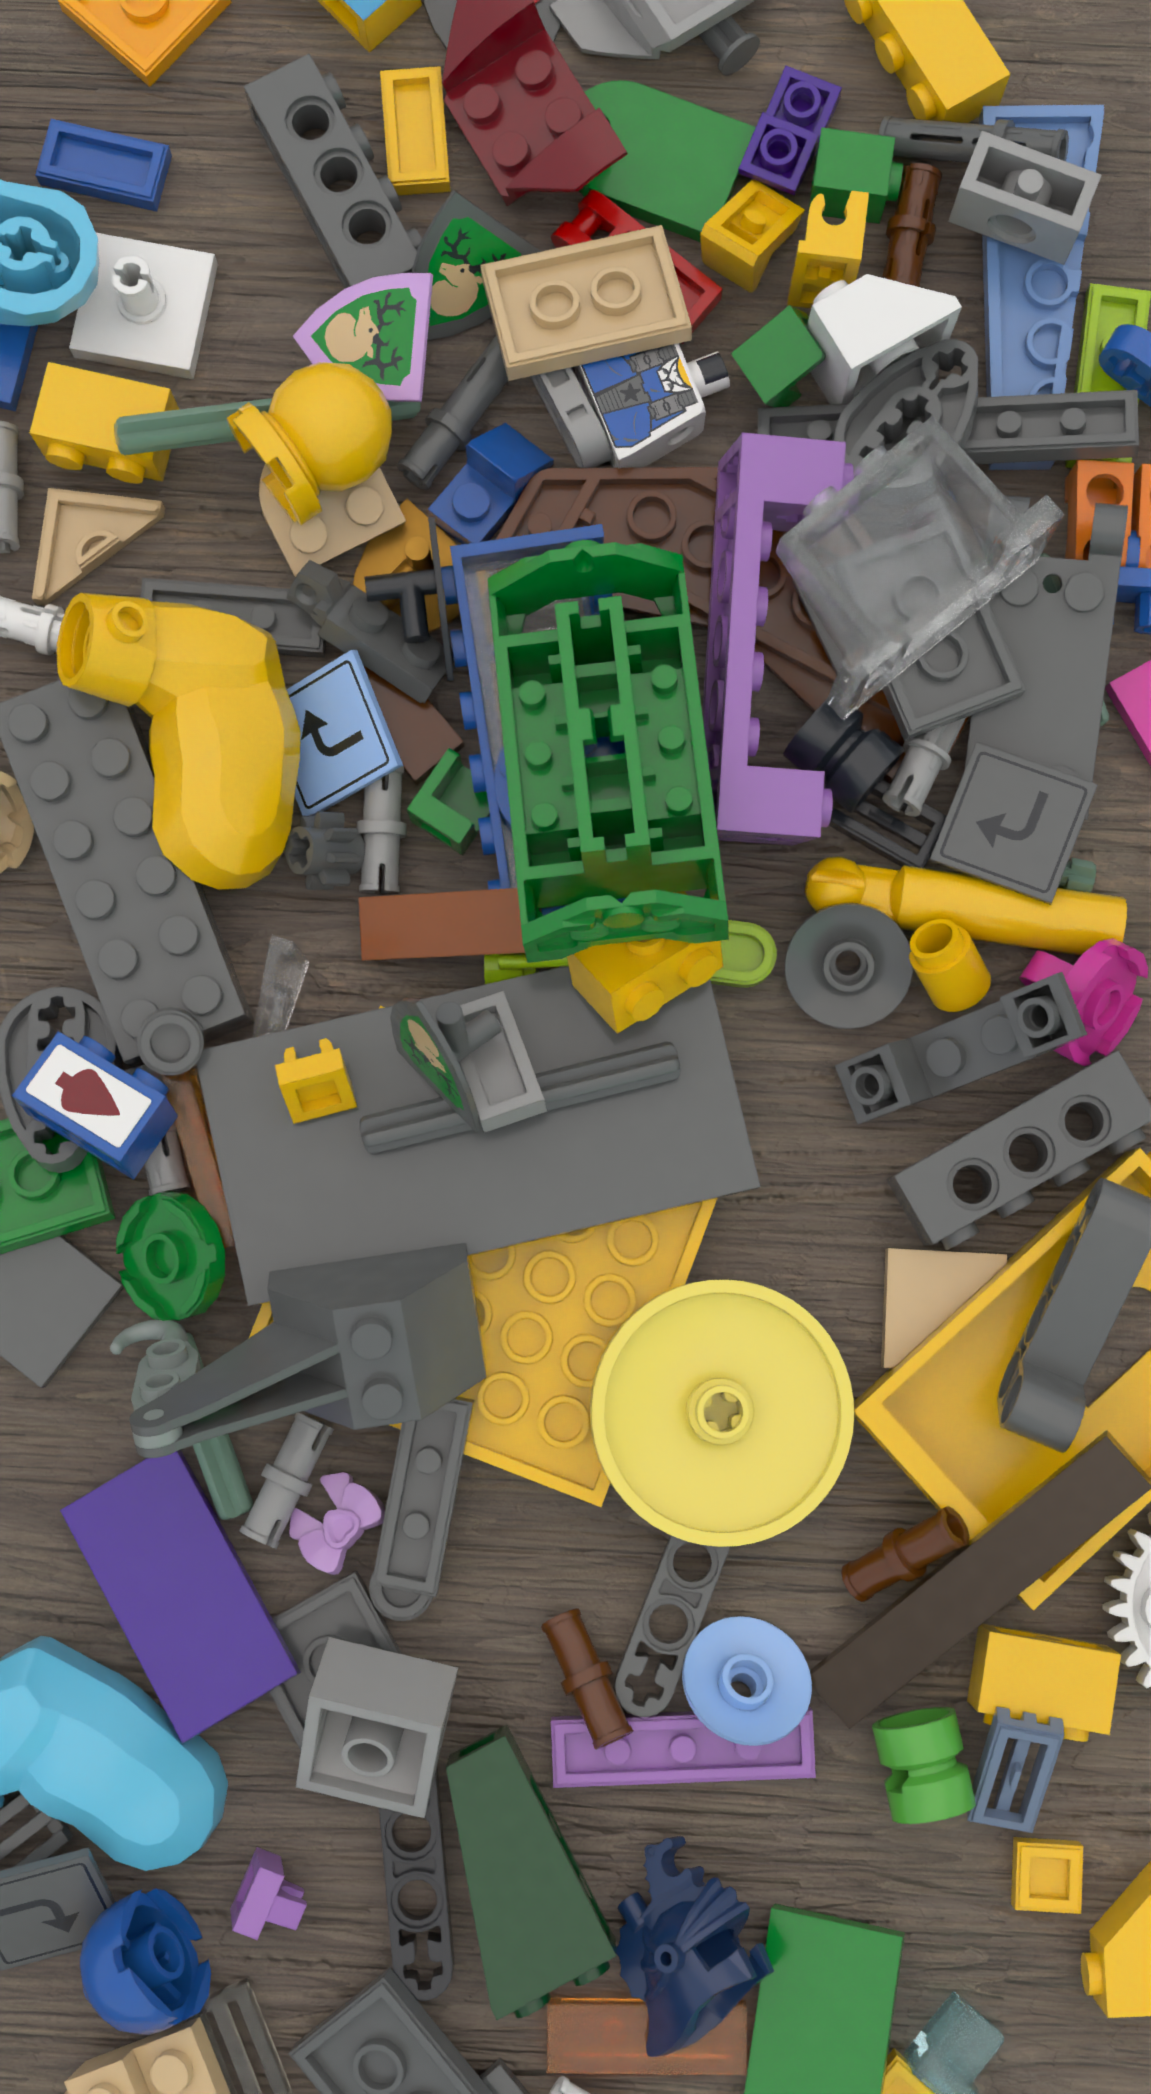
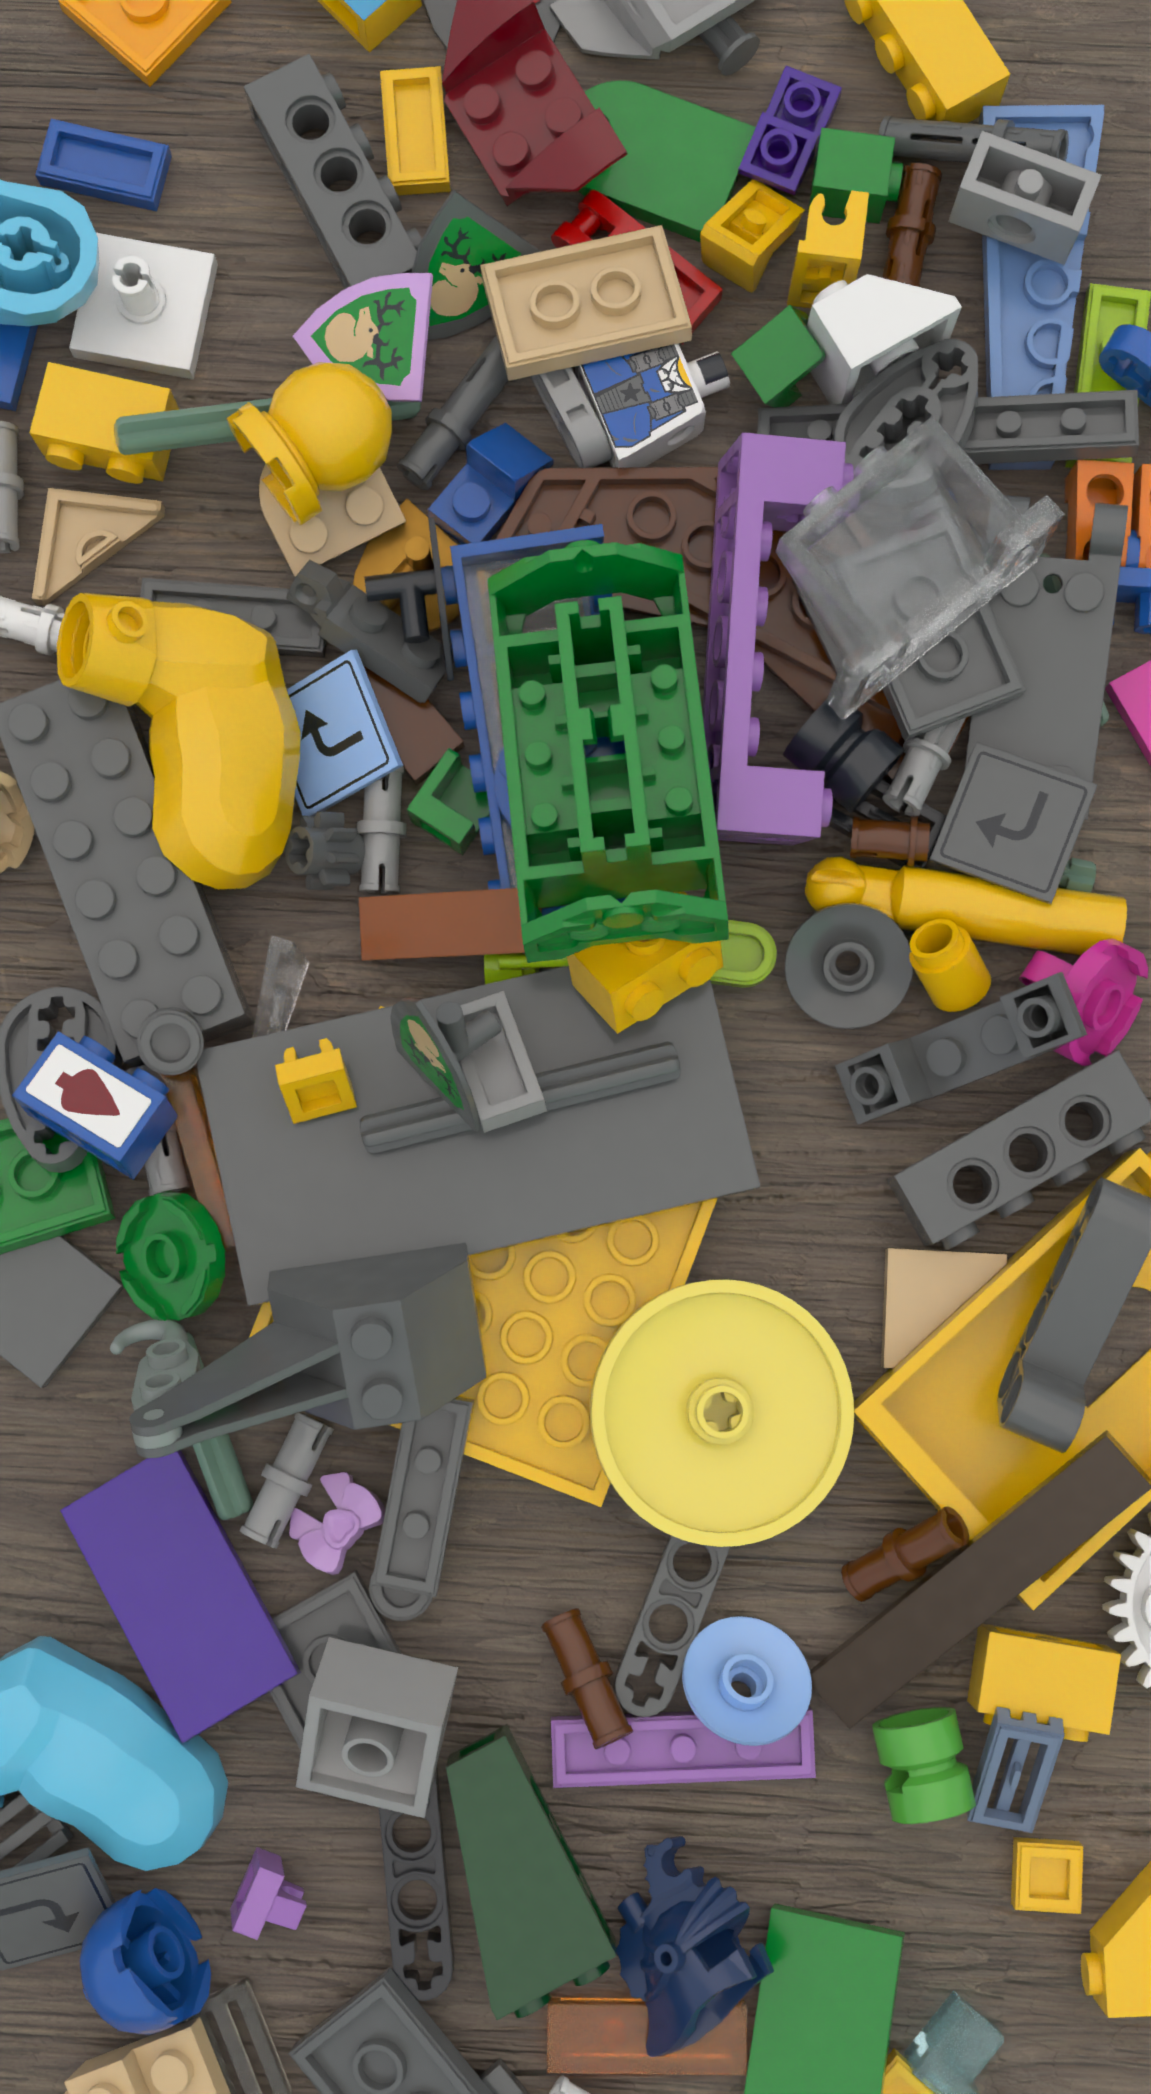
(890, 839): none -> reddish brown pin

